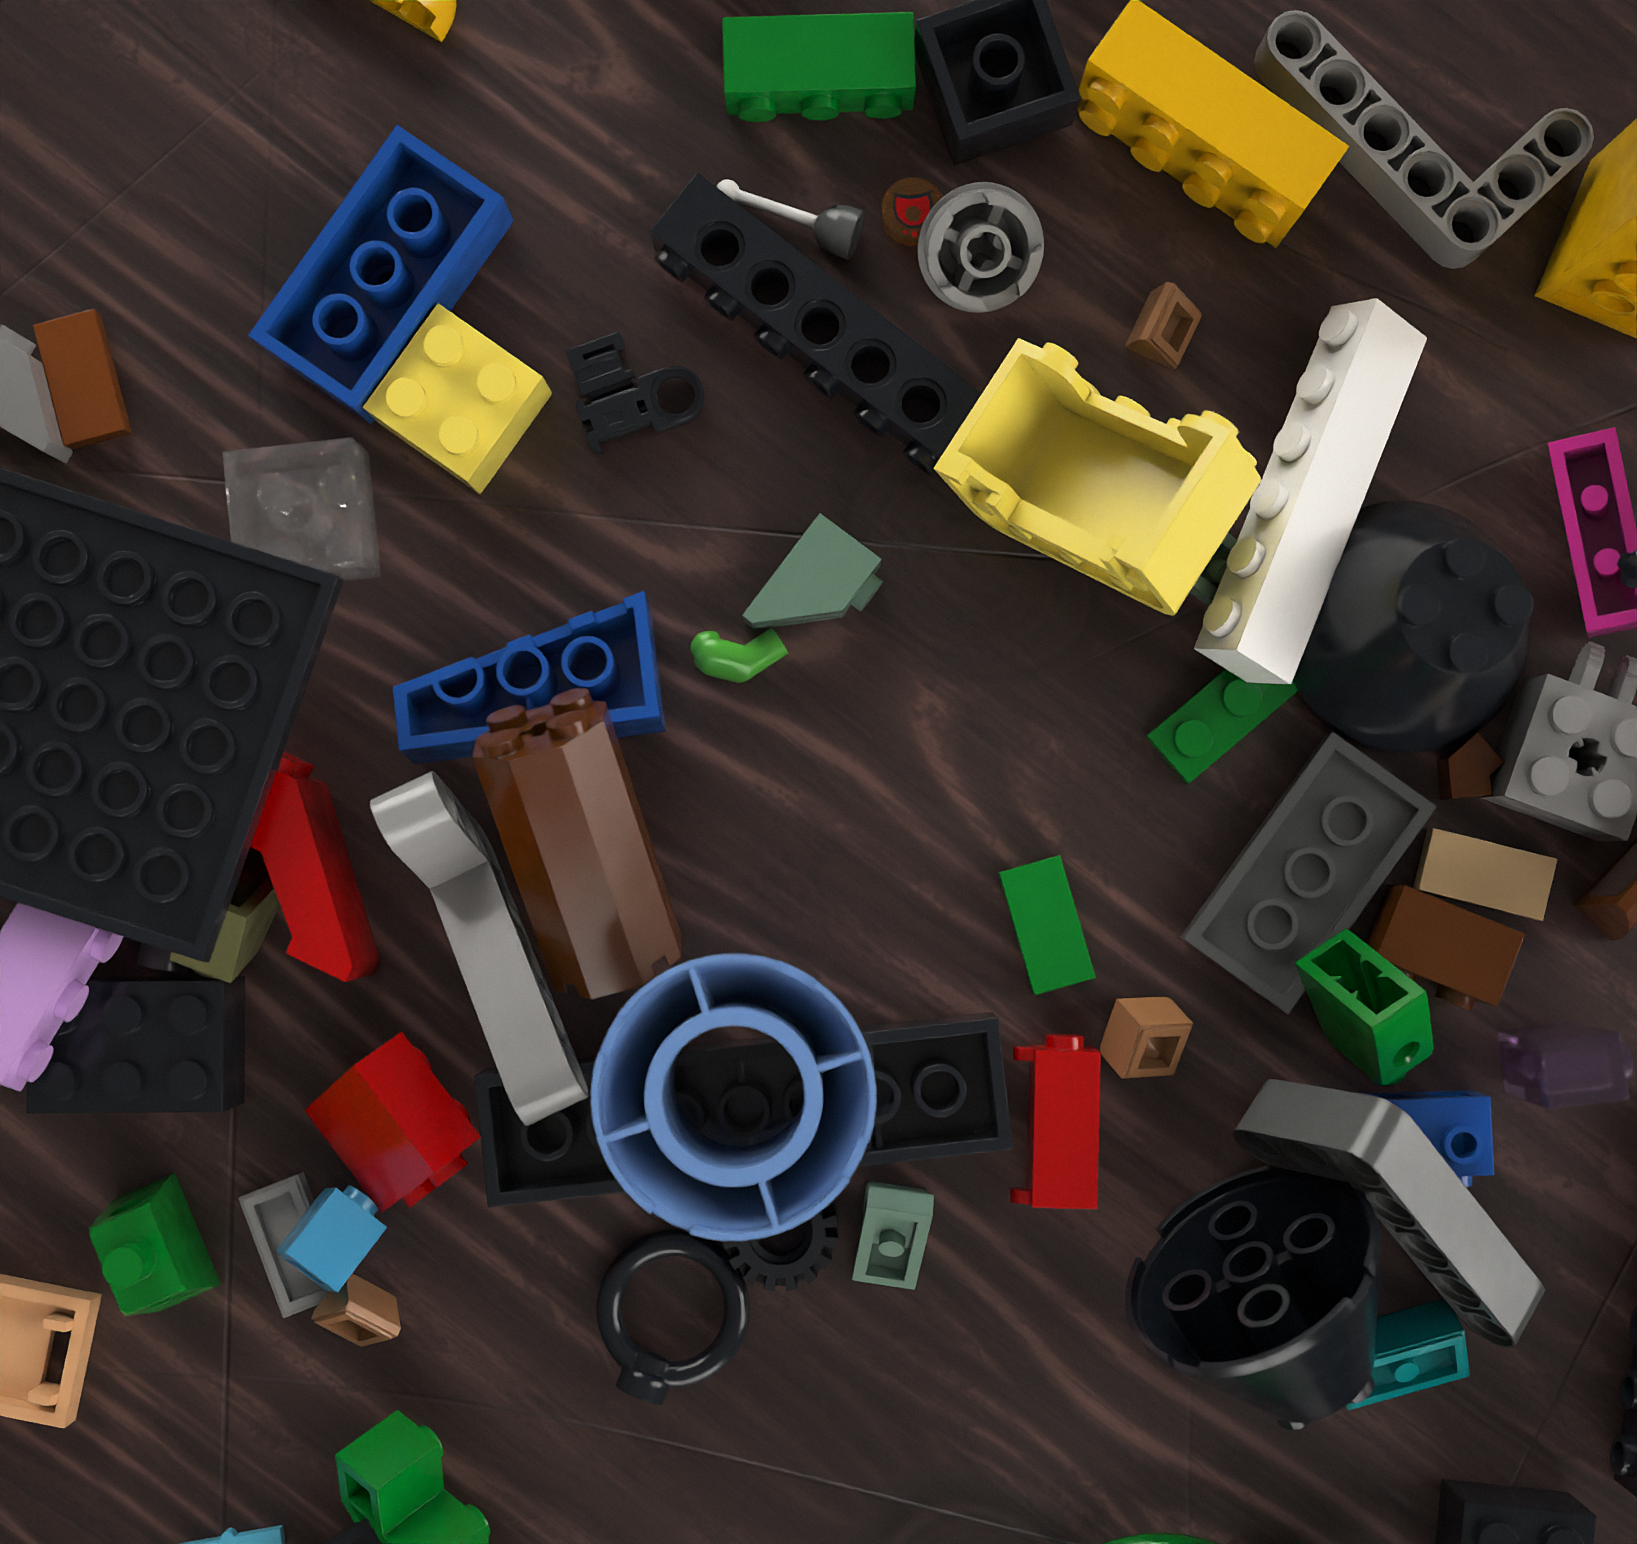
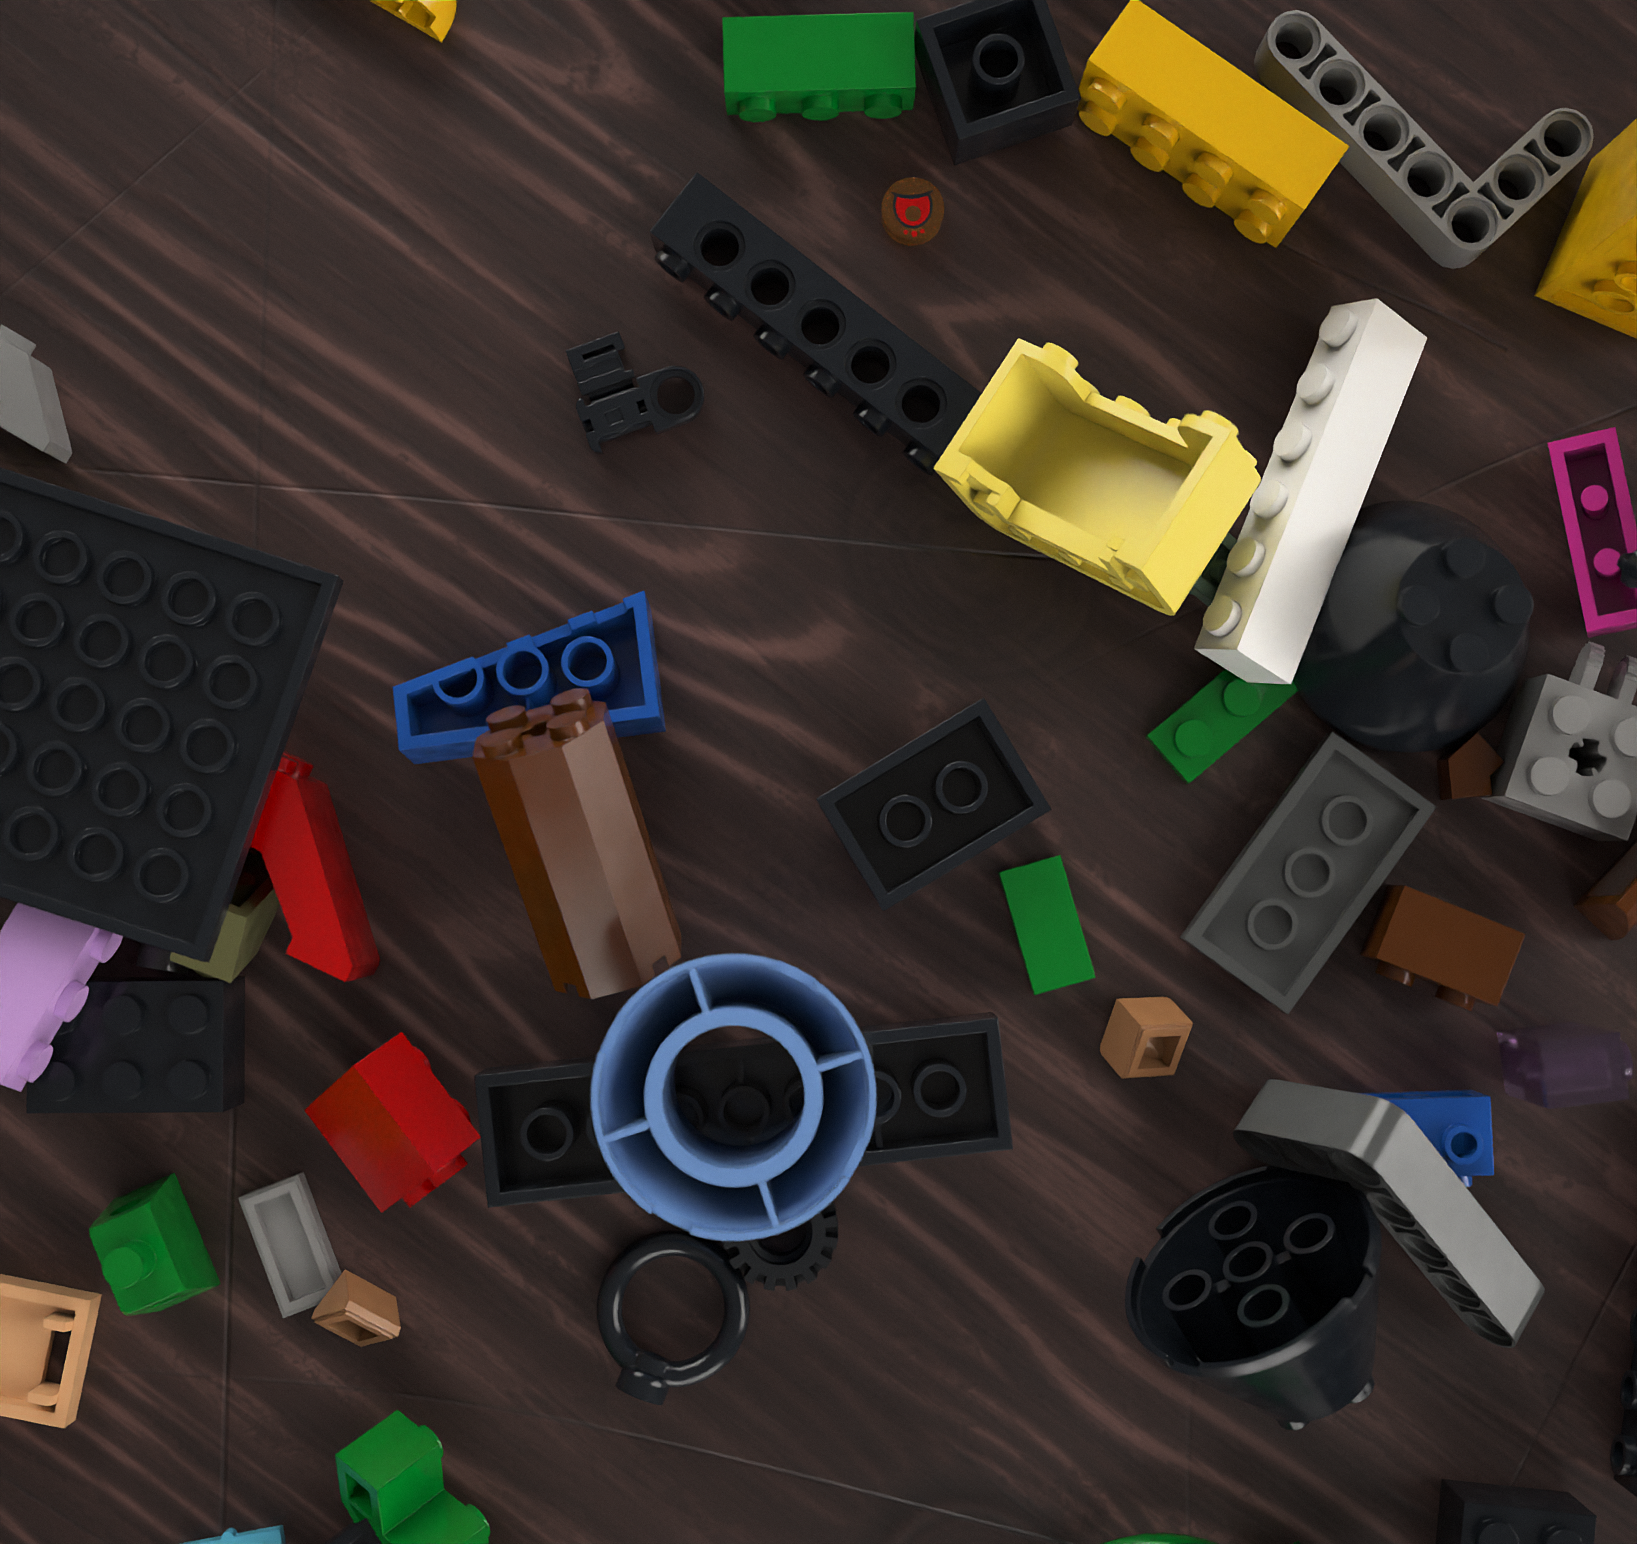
(82, 379): dark orange tile -> none
(306, 505): clear brick -> none
(333, 1237): dark azure brick -> none
(403, 219): blue brick -> none
(458, 398): light yellow brick -> none
(490, 943): light grey beam -> none
(736, 661): bright green arm -> none
(817, 580): sand green slope -> none
(834, 229): dark grey hinge -> none
(892, 1234): sand green slope -> none
(933, 804): none -> black brick
(980, 247): light grey cone -> none
(1061, 1124): red brick -> none
(1164, 326): medium nougat slope -> none
(1379, 1025): green torso -> none
(1417, 1351): teal slope -> none
(1485, 874): tan tile -> none

